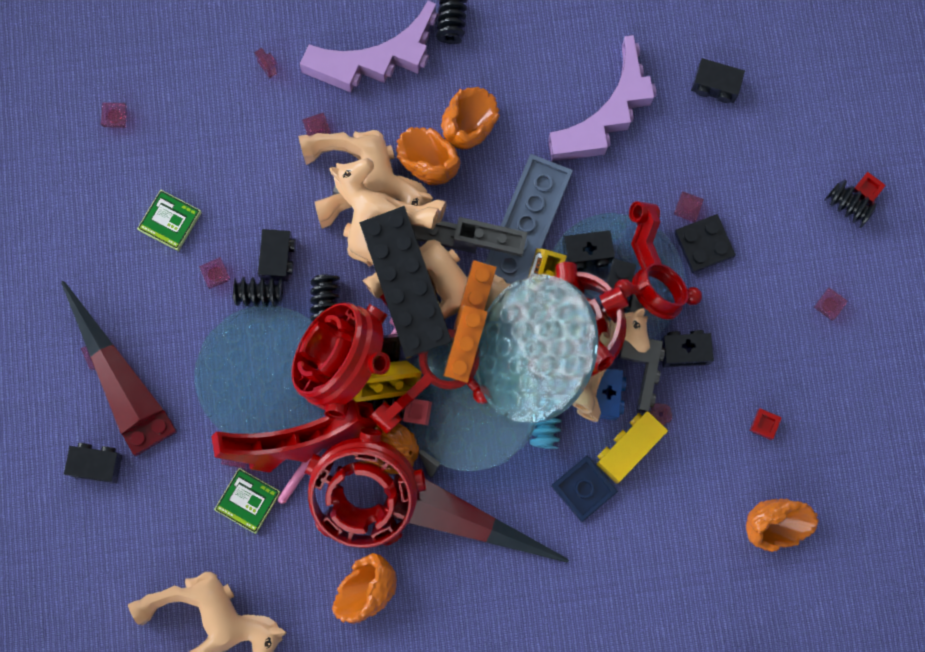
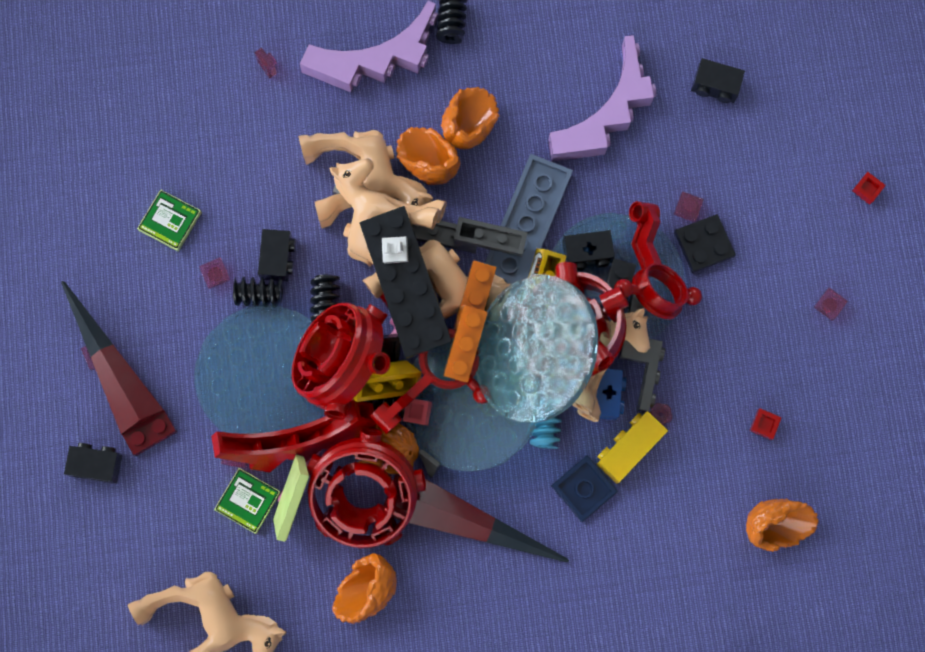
(113, 115): clear pink plate -> none
(290, 498): none -> yellowish green tile
(316, 124): clear pink plate -> none
(395, 250): none -> white tile
(676, 356): black brick -> none
(851, 202): black piece -> none

